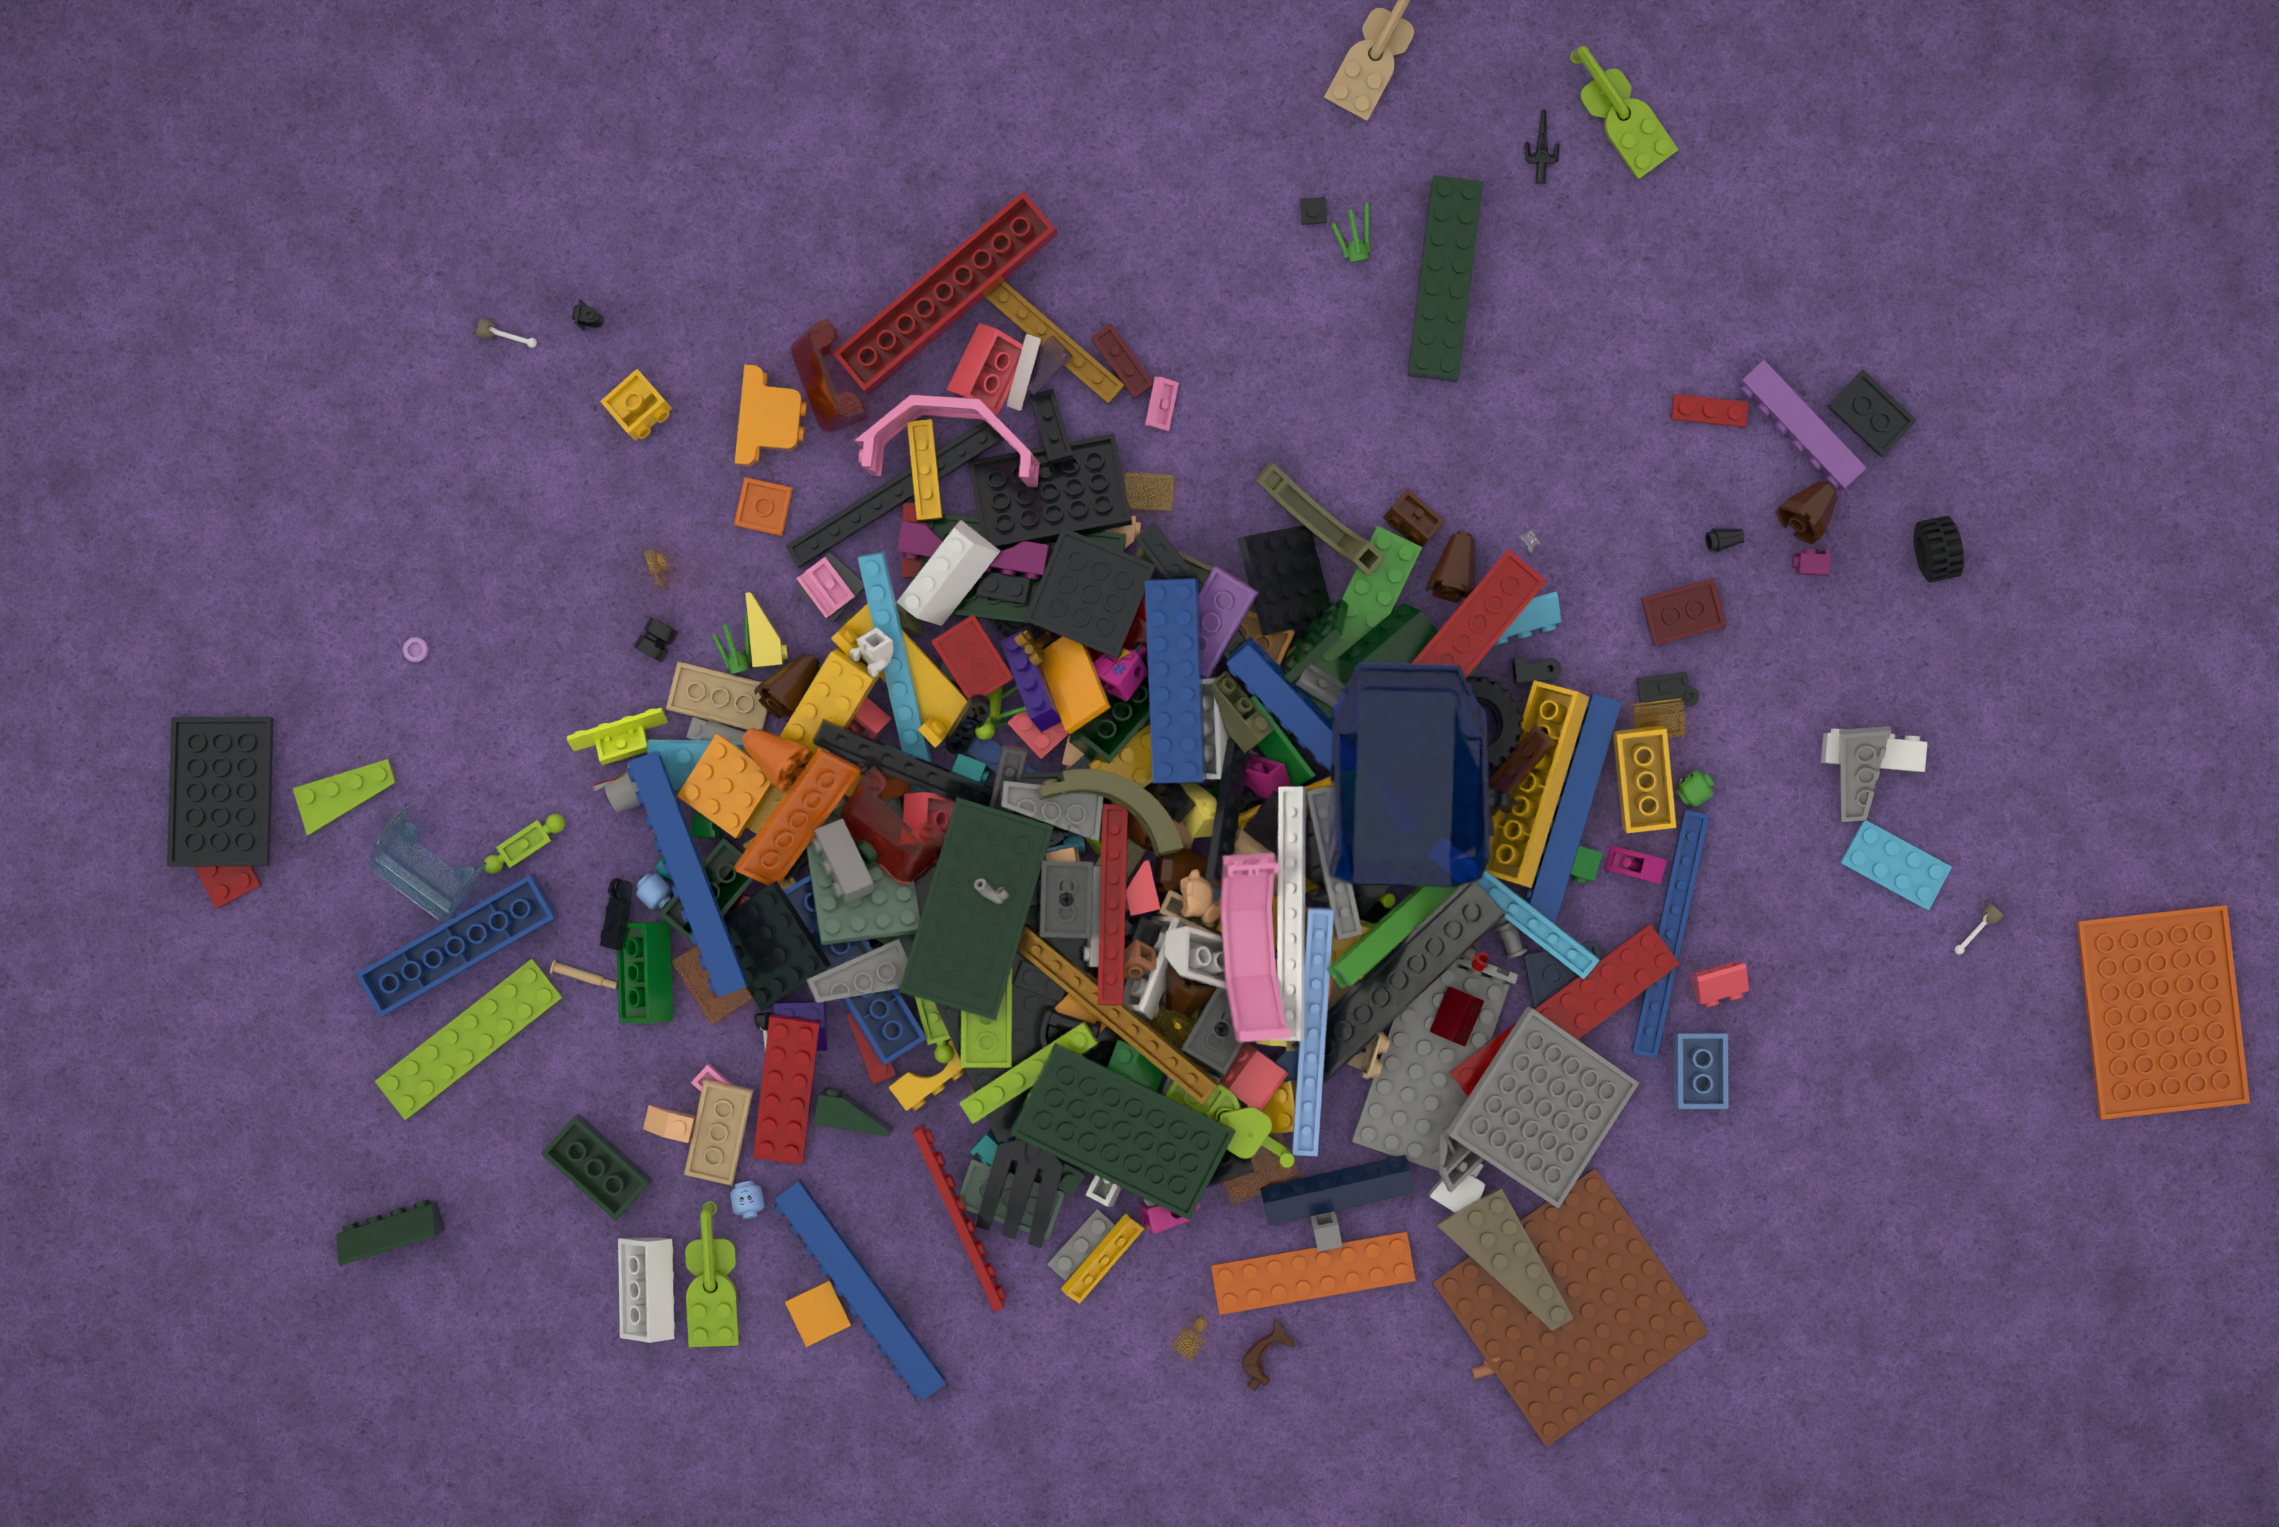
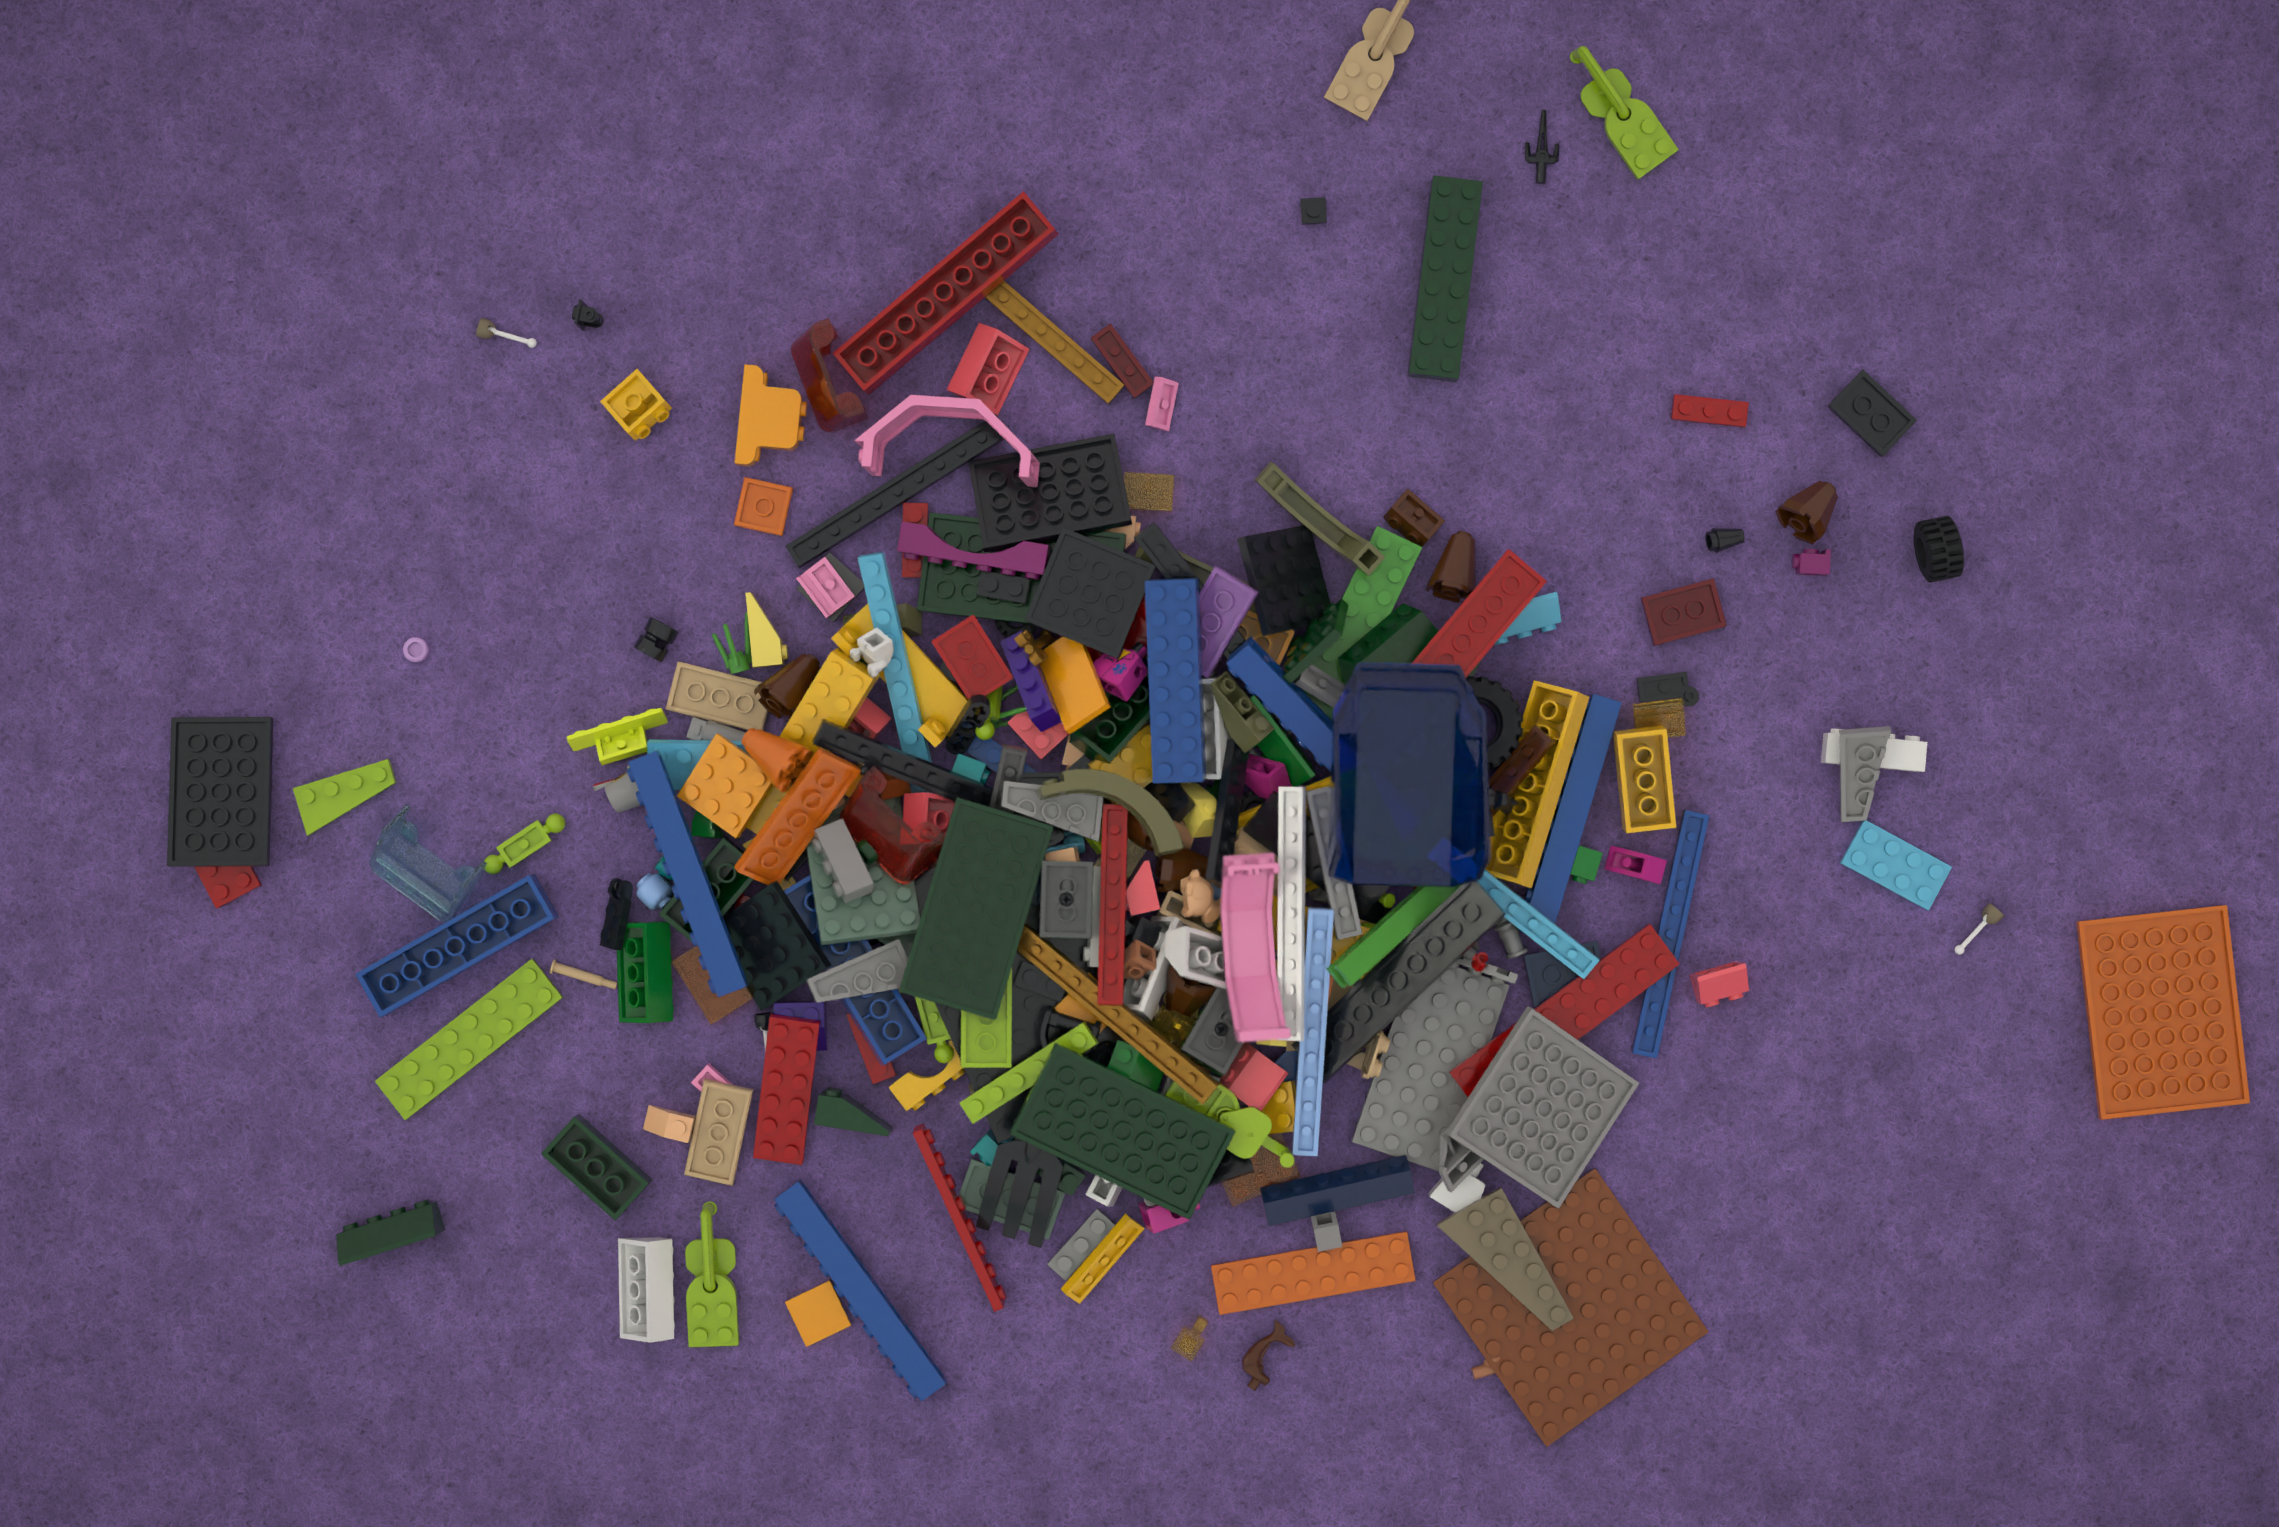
(657, 564): clear yellow plate -> none
(747, 1199): light blue head -> none
(924, 470): yellow plate -> none
(948, 575): white slope -> none
(988, 892): light grey arm -> none
(1023, 372): white sticker -> none
(1049, 361): clear purple panel -> none
(1051, 426): black plate -> none
(1357, 250): bright green plant -> none
(1456, 1016): dark red panel -> none
(1530, 539): clear bush -> none
(1542, 671): black leg -> none
(1695, 788): bright green head -> none
(1700, 1070): medium blue brick -> none
(1801, 425): medium lavender brick -> none

